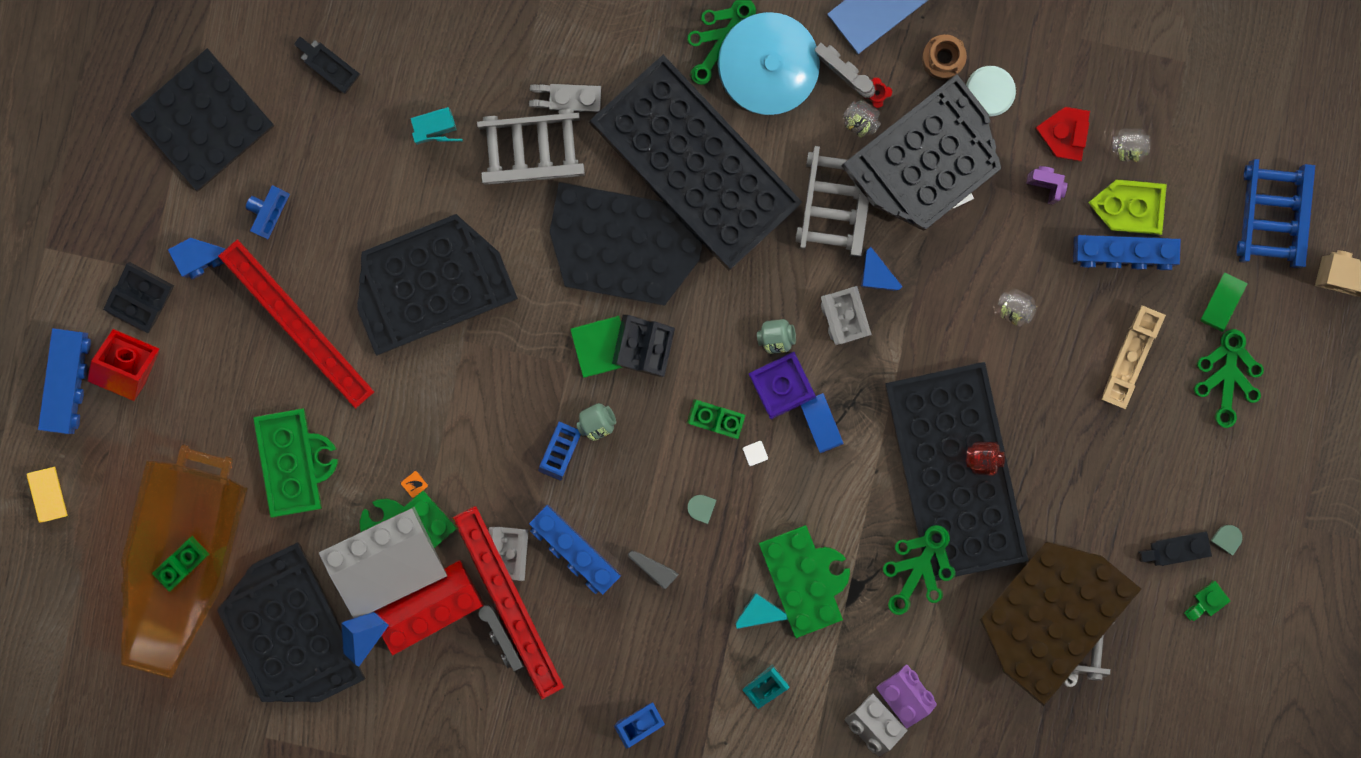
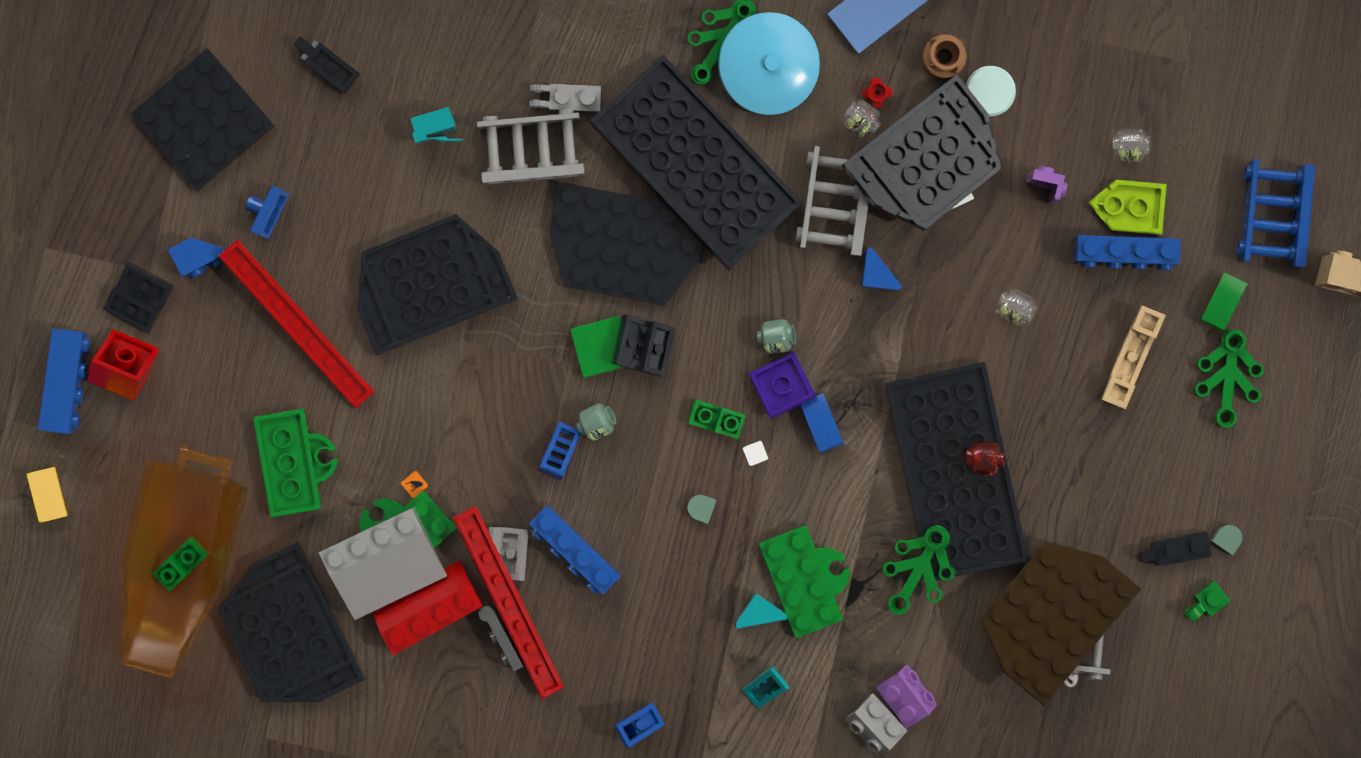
(361, 635): blue slope -> none
(660, 573): dark grey slope -> none
(845, 316): light grey bracket -> none
(847, 71): light grey hinge -> none
(1066, 133): red plate -> none

